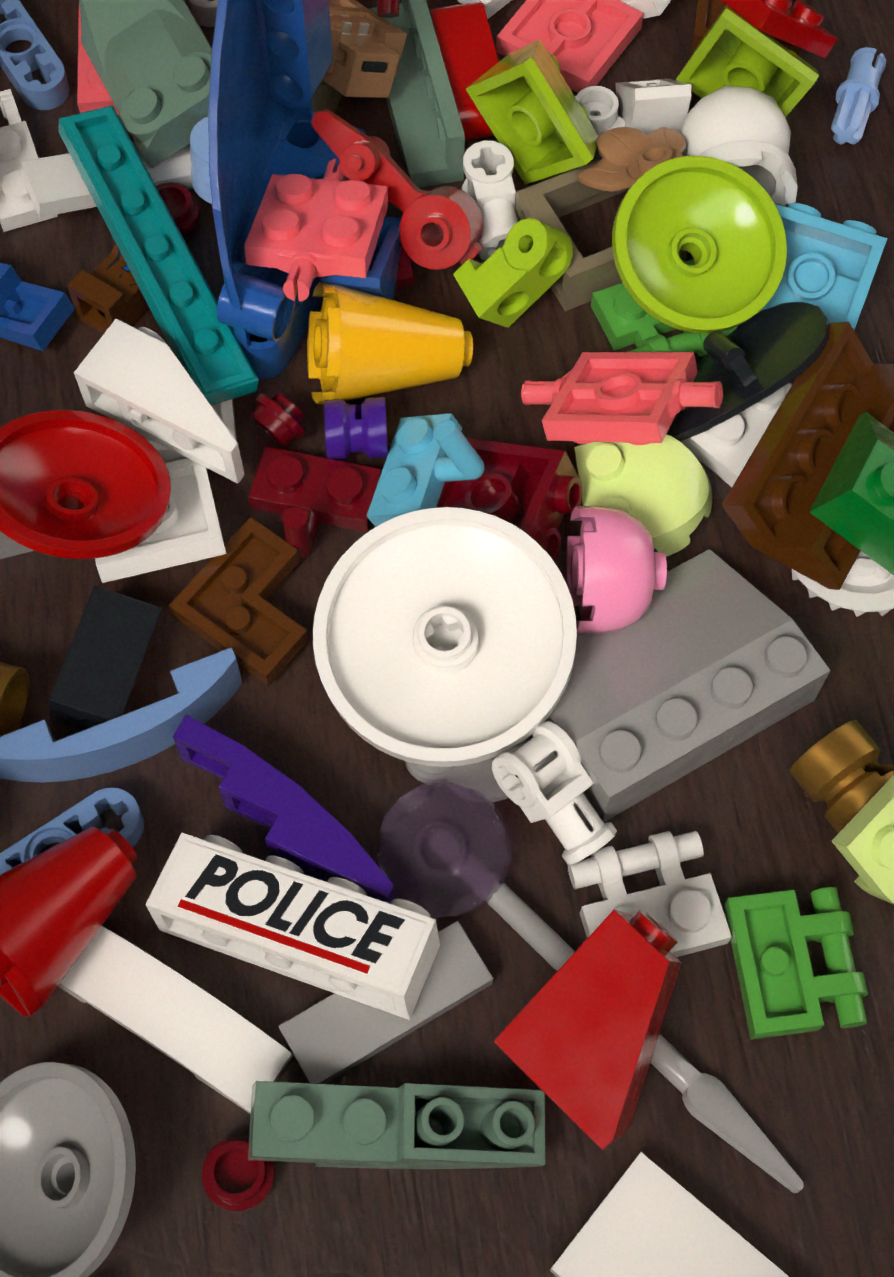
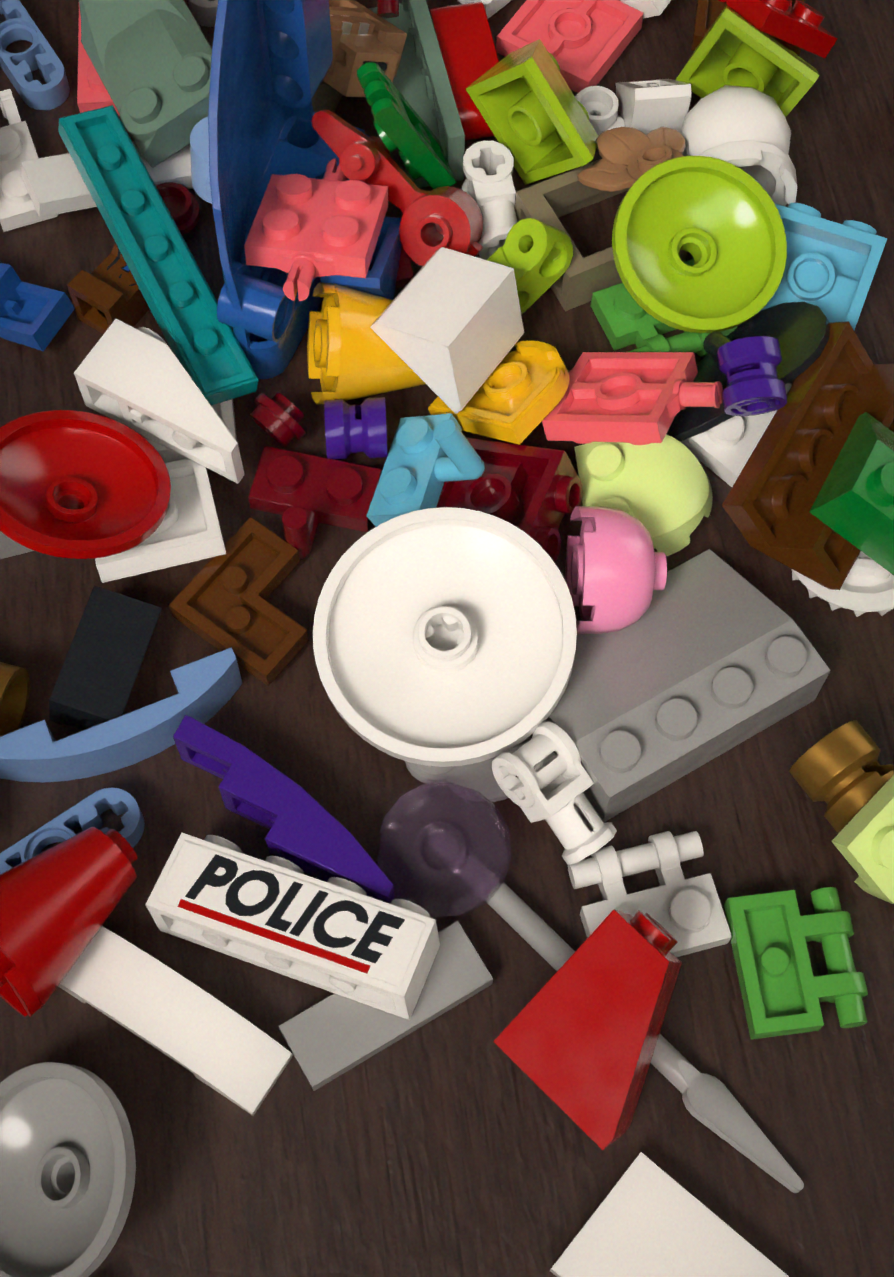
(234, 1180): dark red plate -> none
(397, 1126): sand green slope -> none
(404, 129): none -> green hinge
(454, 323): none -> white slope
(515, 394): none -> yellow tile
(751, 376): none -> dark purple wheel
(857, 96): light blue axle -> none

